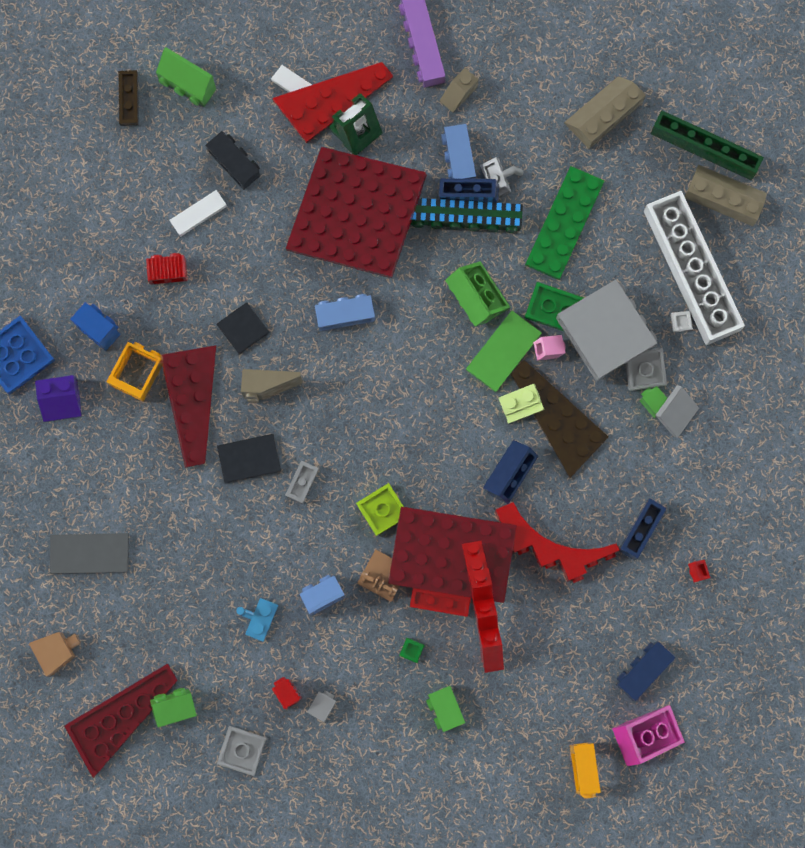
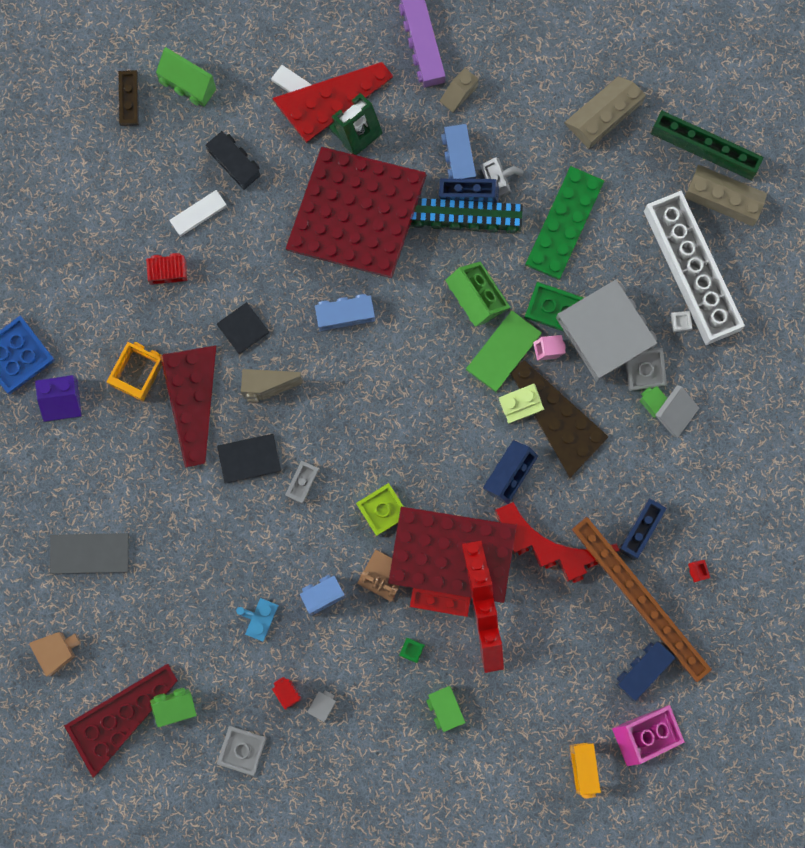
(94, 325): blue brick -> none
(641, 599): none -> dark orange plate

